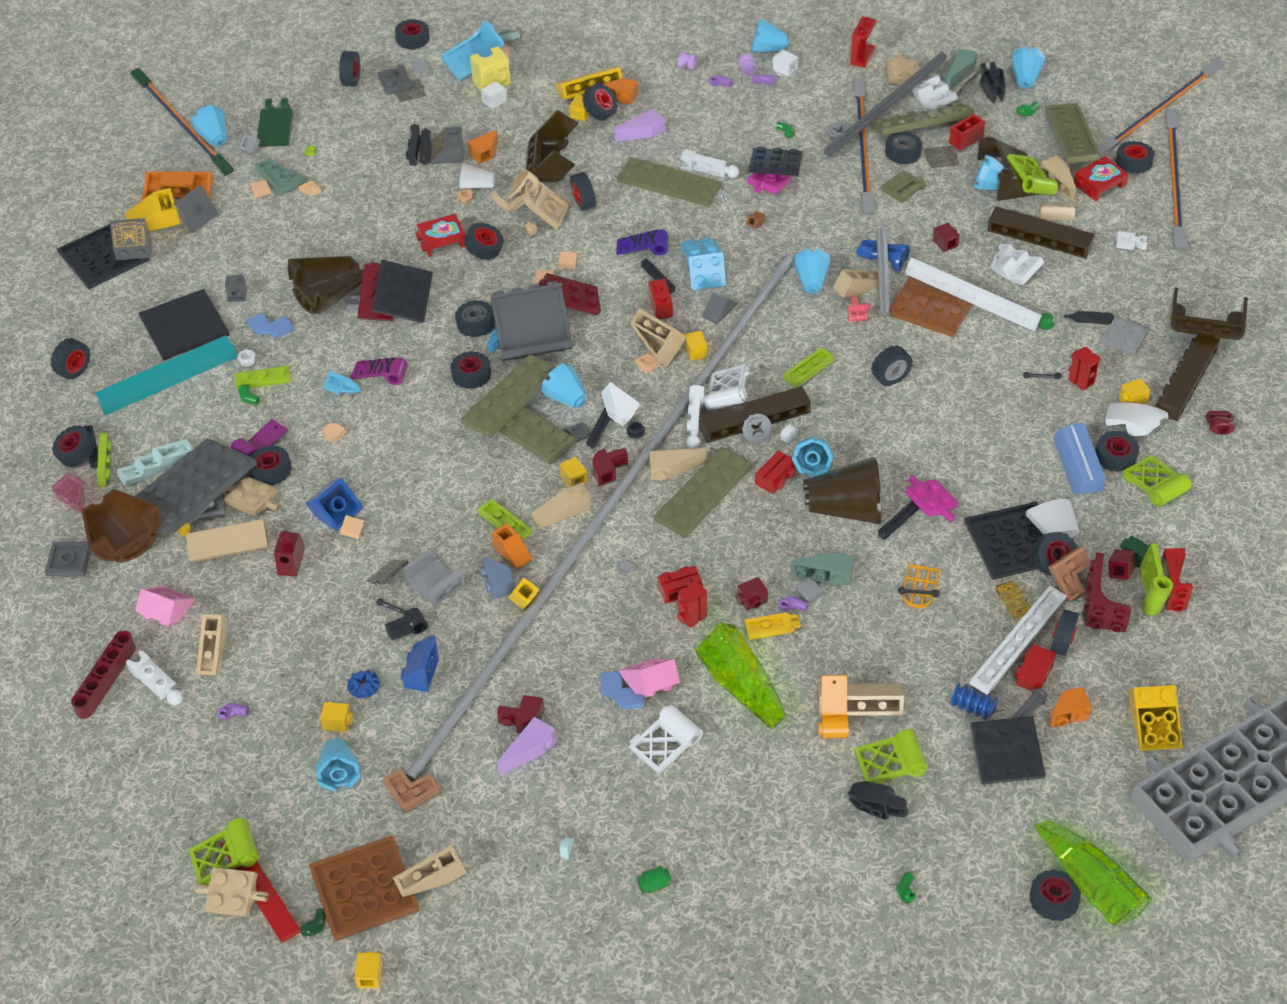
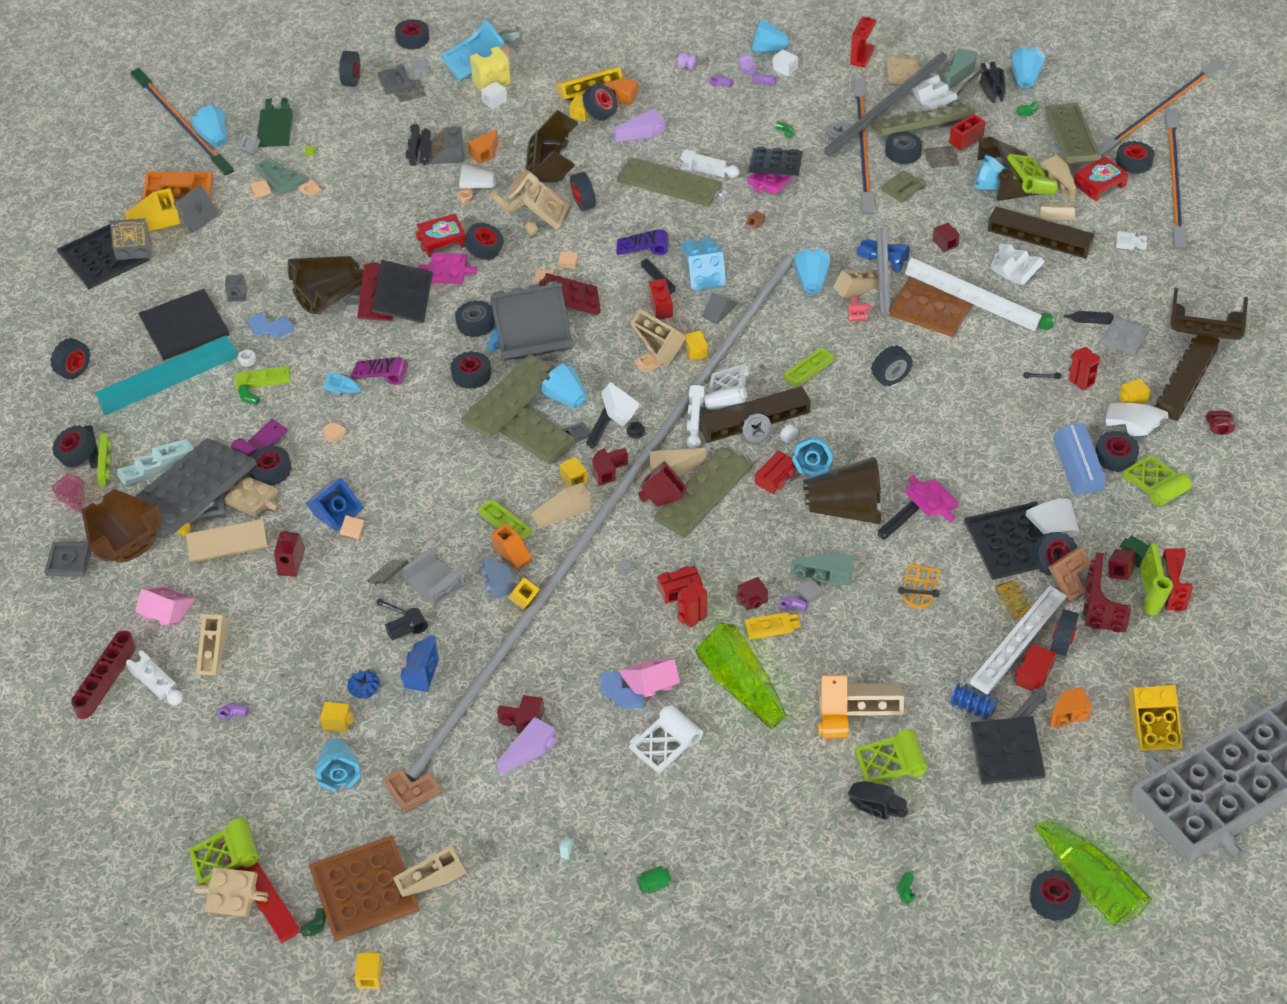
(448, 268): none -> dark pink plate
(662, 486): none -> dark red torso

